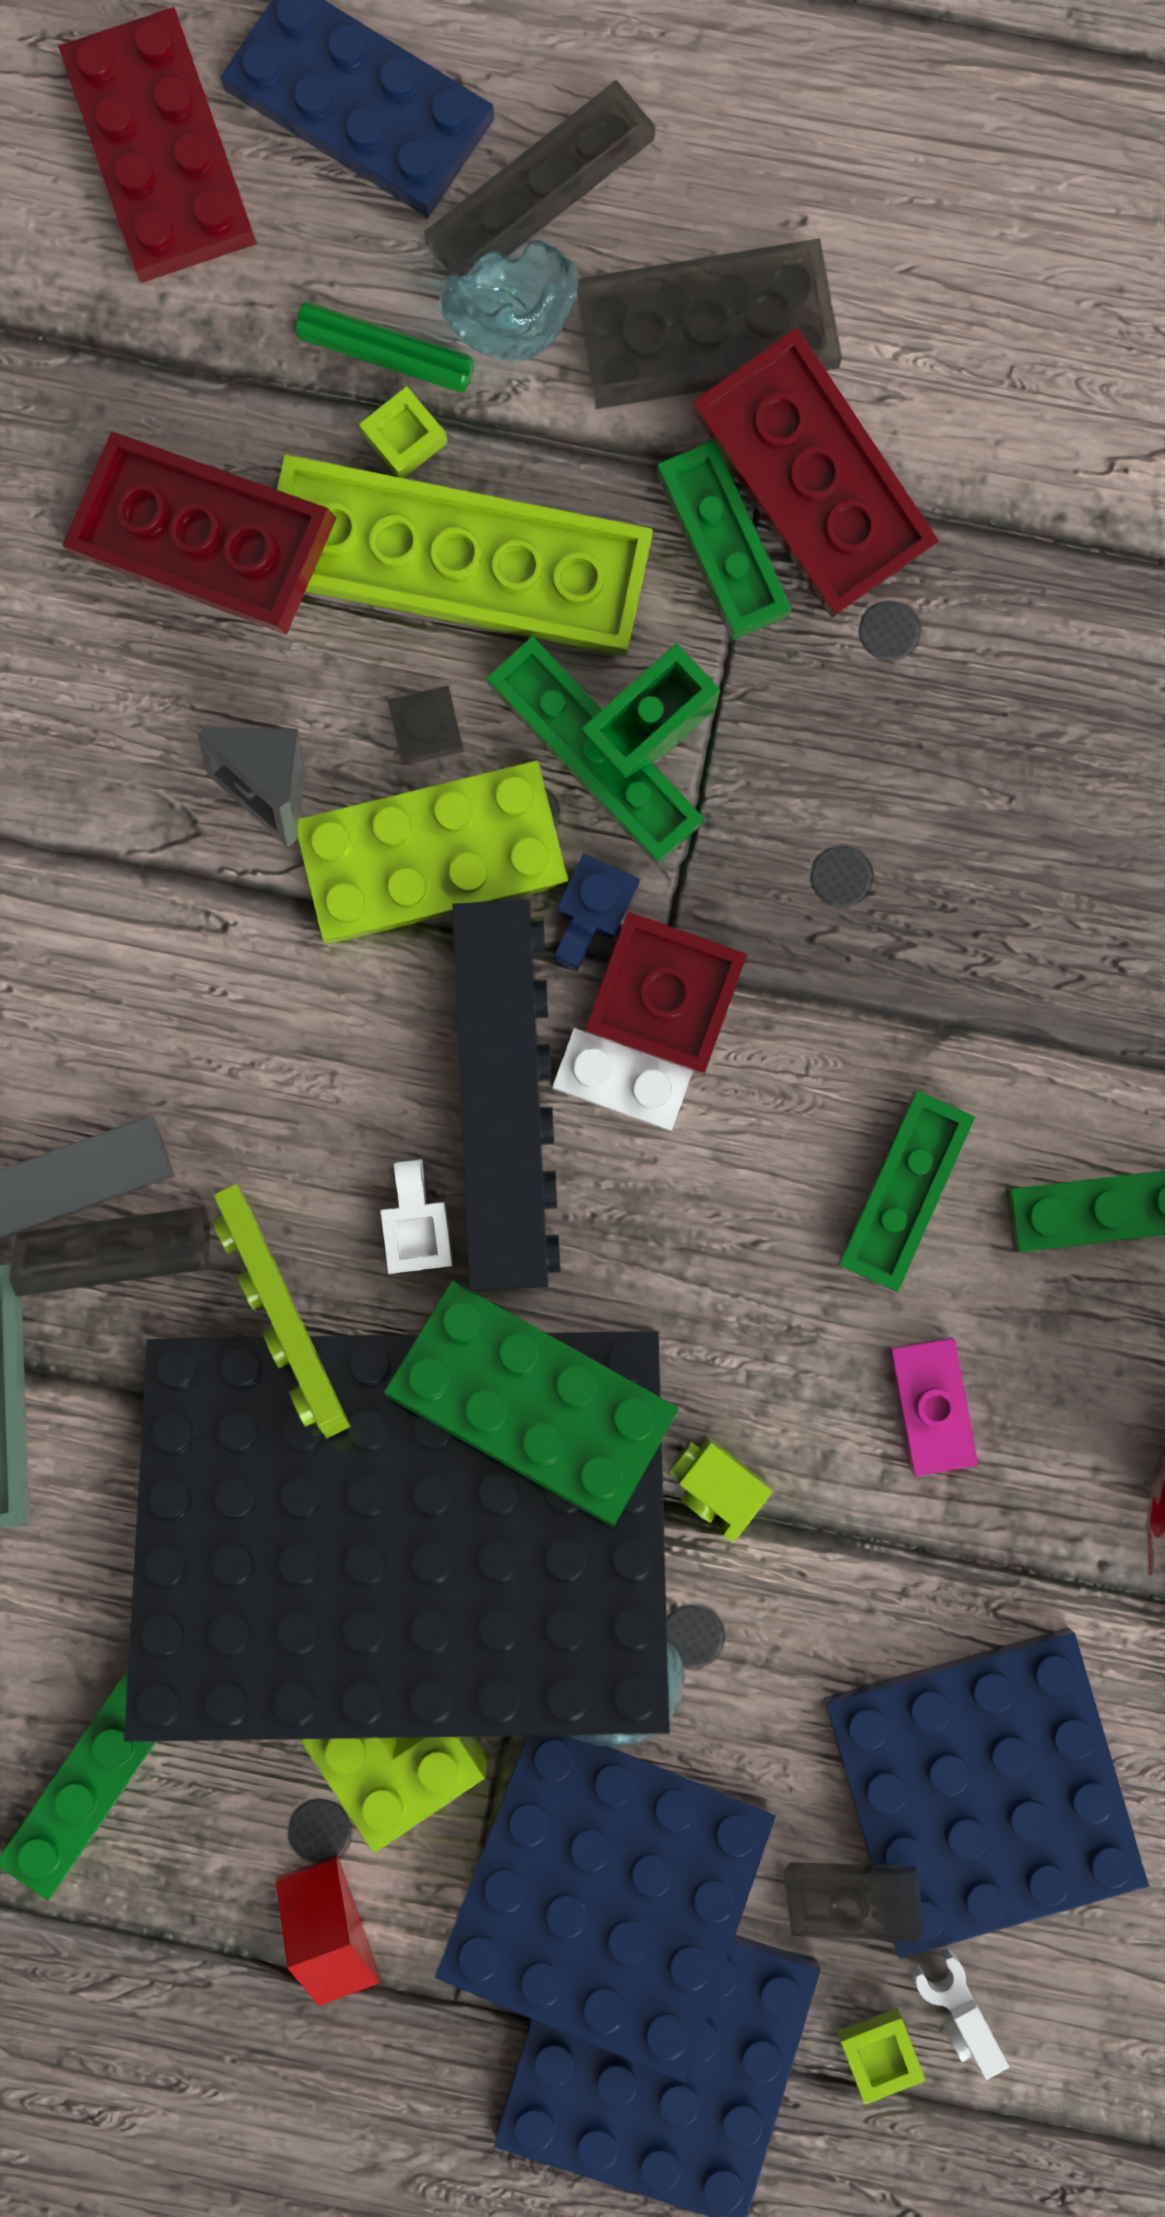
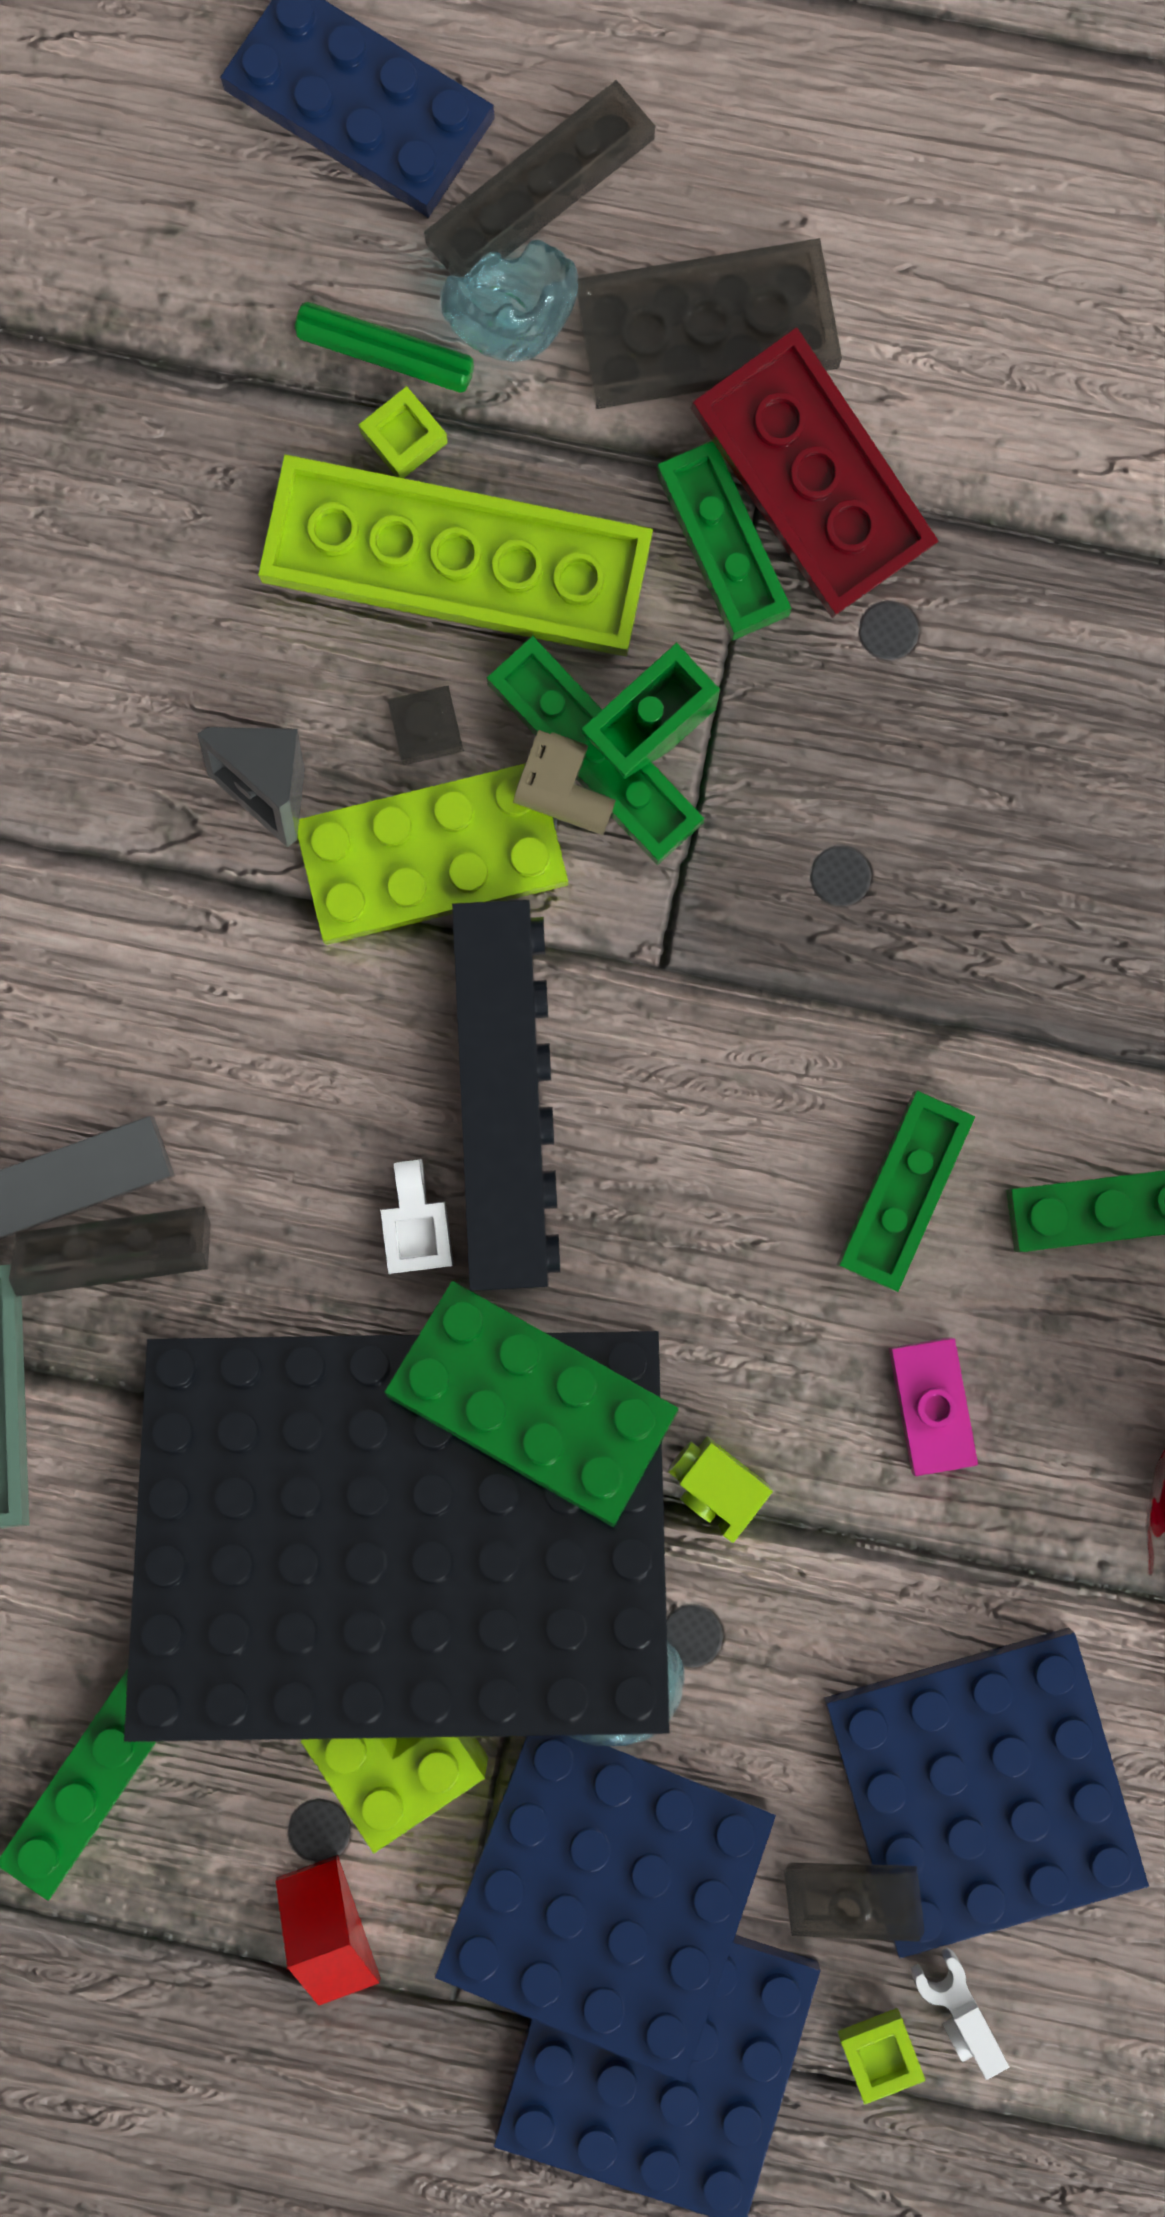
(157, 145): dark red plate -> none
(199, 532): dark red plate -> none
(288, 1338): lime plate -> none
(550, 784): none -> dark tan piece
(594, 904): dark blue plate -> none
(622, 1079): white plate -> none
(666, 993): dark red plate -> none

